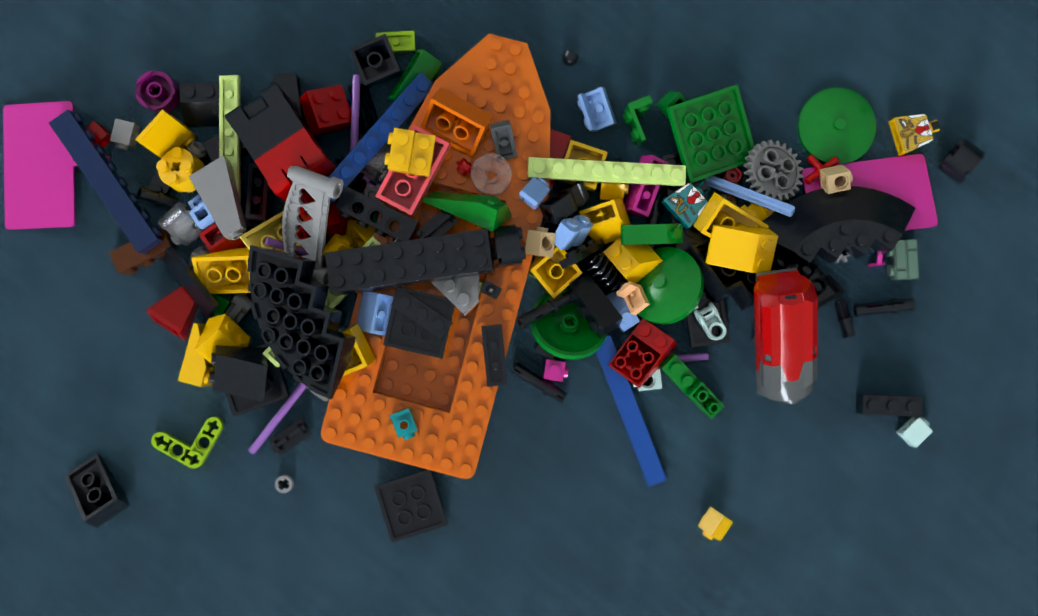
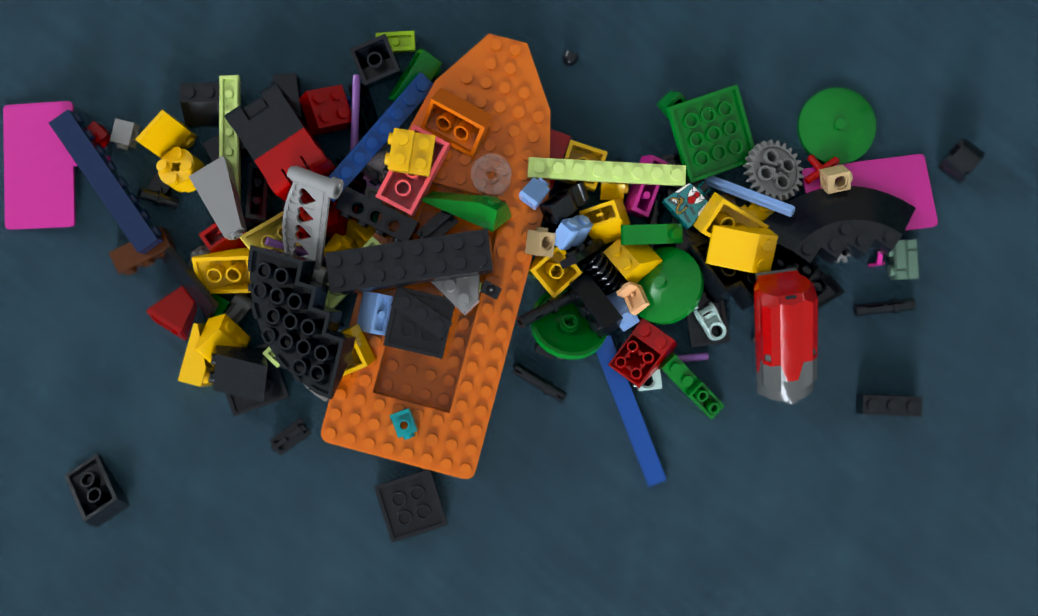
(147, 89): magenta brick -> none
(180, 225): clear brick -> none
(195, 449): lime beam -> none
(197, 149): light grey plate -> none
(200, 213): light blue brick -> none
(277, 418): medium lavender axle -> none
(282, 478): light grey bush -> none
(464, 167): red plate -> none
(494, 355): black plate -> none
(503, 139): dark grey slope -> none
(507, 246): black brick -> none
(555, 370): dark pink brick -> none
(596, 109): light blue bracket -> none
(632, 112): green bracket -> none
(714, 524): yellow brick -> none
(737, 175): red plate -> none
(844, 318): black axle -> none
(912, 132): torso -> none
(915, 431): light aqua brick -> none

